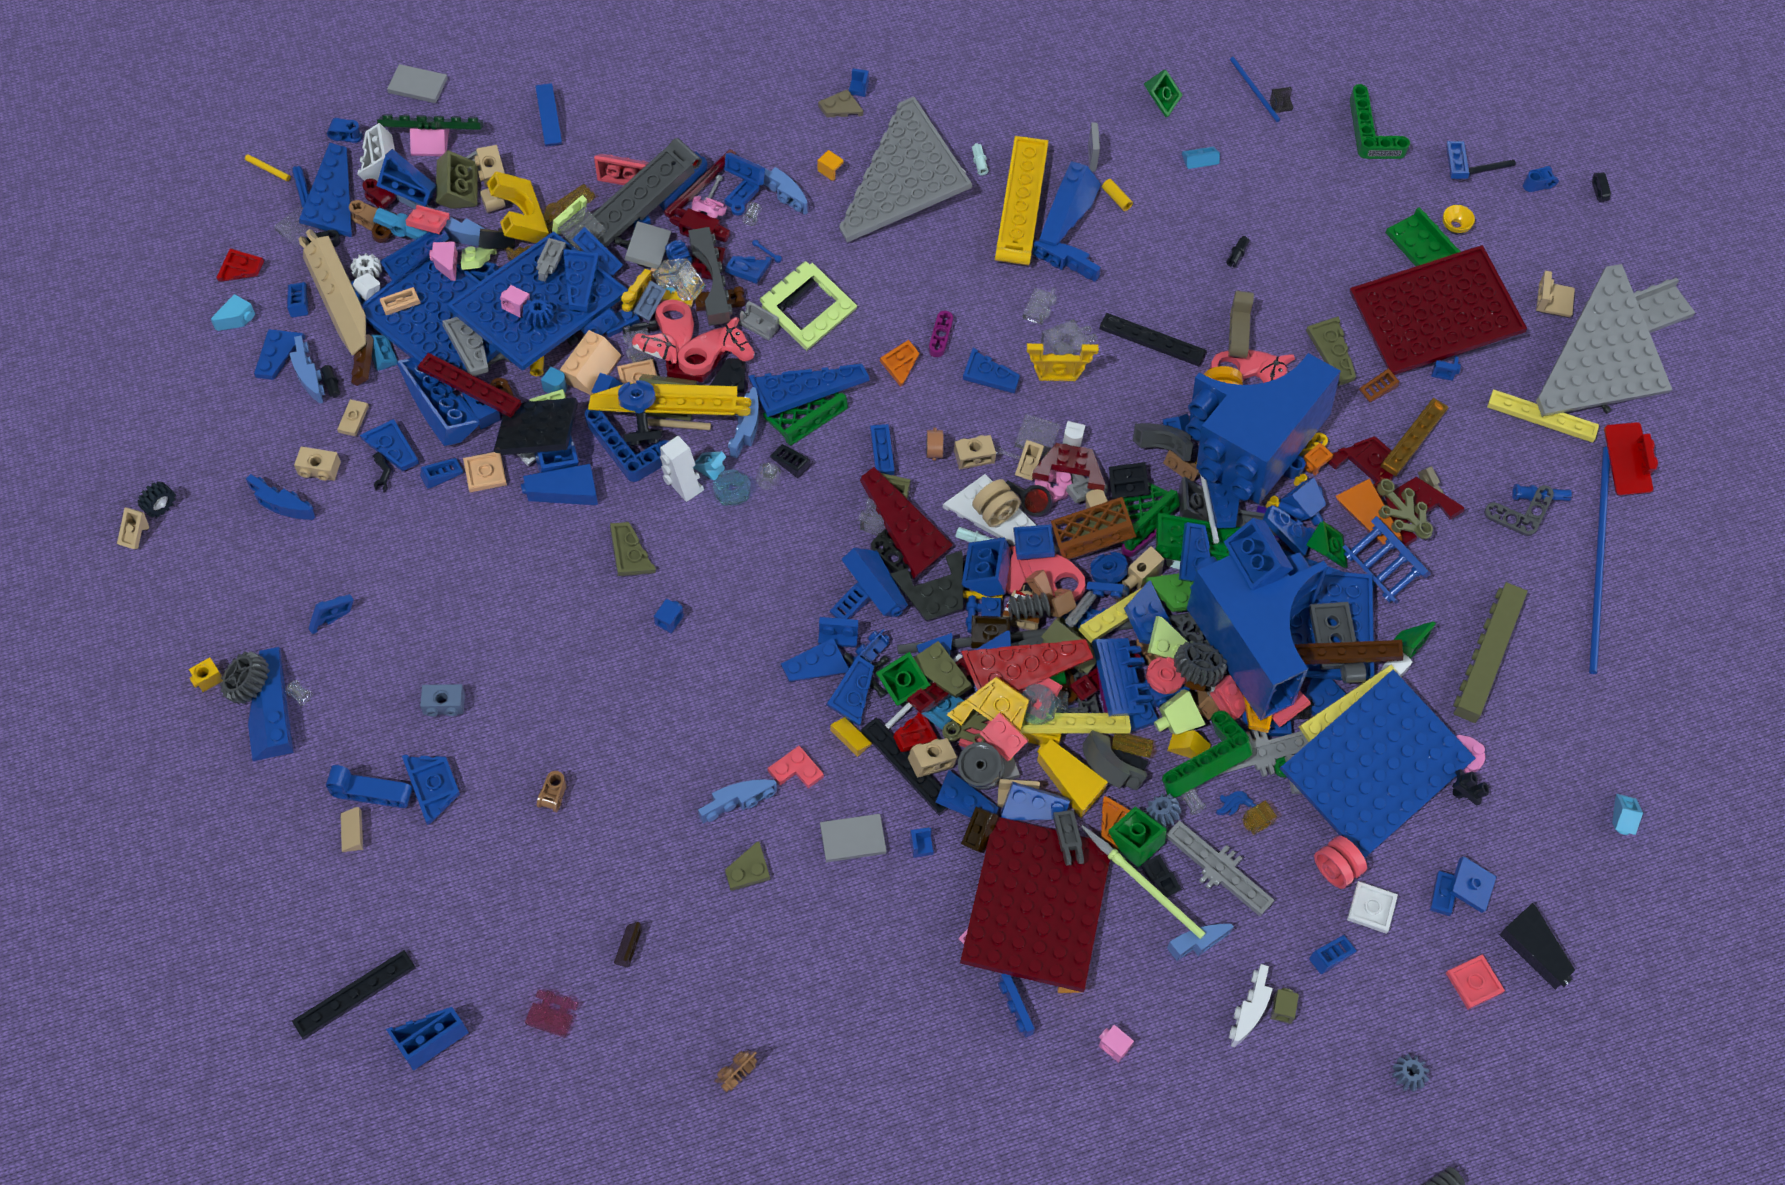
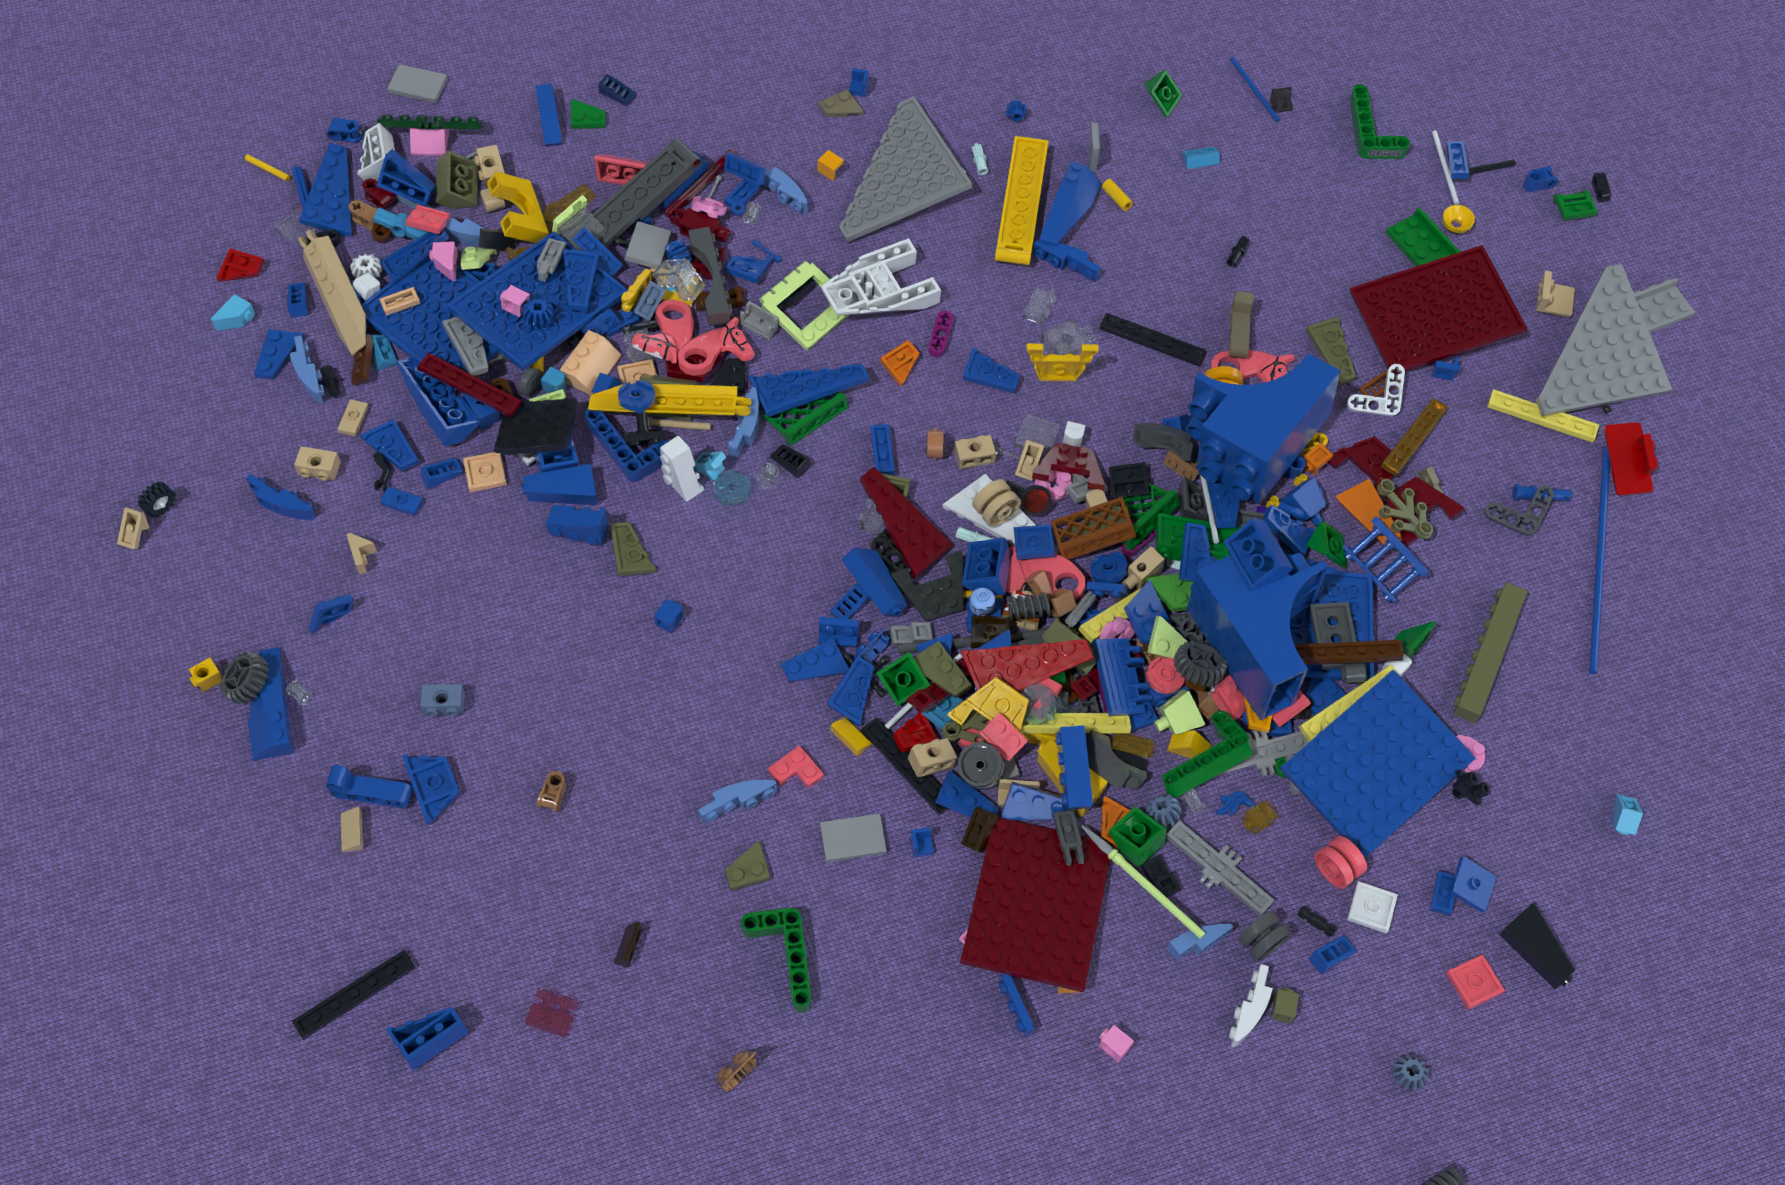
(360, 548): none -> tan slope
(401, 501): none -> blue plate
(529, 382): none -> dark grey piece
(579, 525): none -> blue wedge
(586, 116): none -> green wing
(608, 83): none -> dark blue slope
(792, 949): none -> green beam
(871, 287): none -> white wedge
(910, 634): none -> light grey slope
(982, 601): none -> light blue head
(1016, 110): none -> blue gear
(1074, 767): none -> blue wedge
(1120, 628): none -> bright pink plate
(1264, 936): none -> dark grey wheel
(1317, 921): none -> black axle
(1382, 403): none -> white beam
(1445, 167): none -> white axle
(1575, 209): none -> green plate

